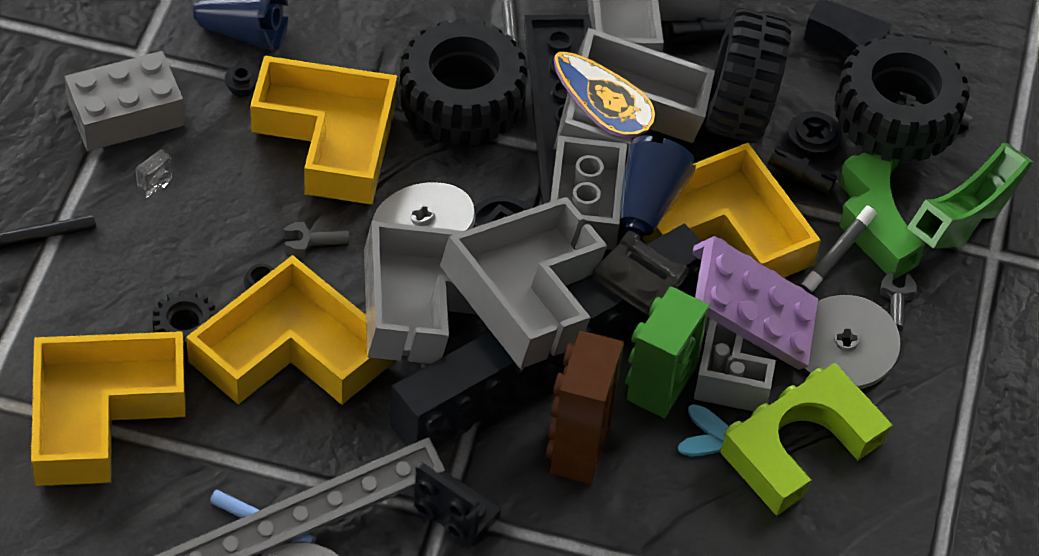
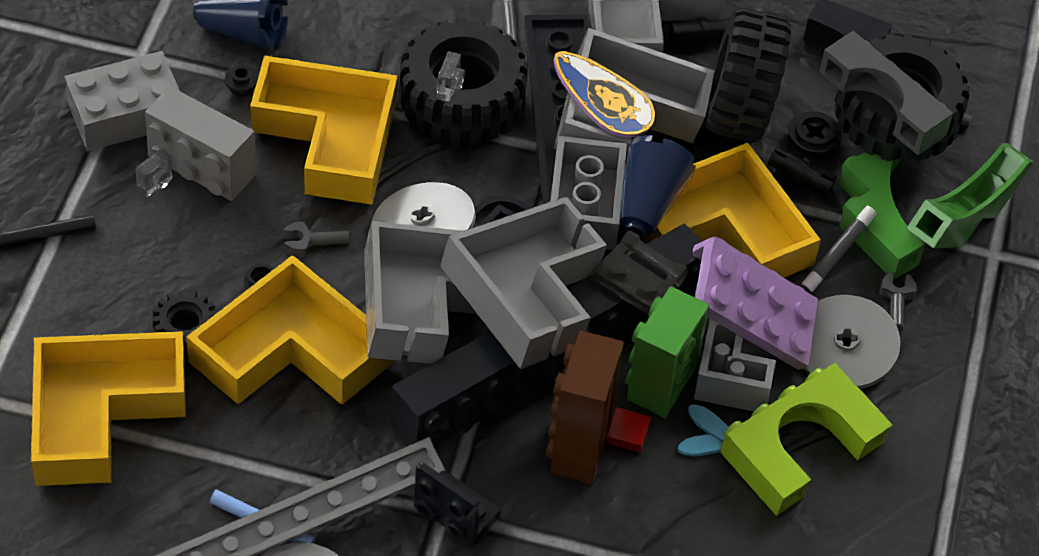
(201, 143): none -> light grey brick
(450, 76): none -> clear plate
(628, 429): none -> red tile
(858, 66): none -> dark grey arch

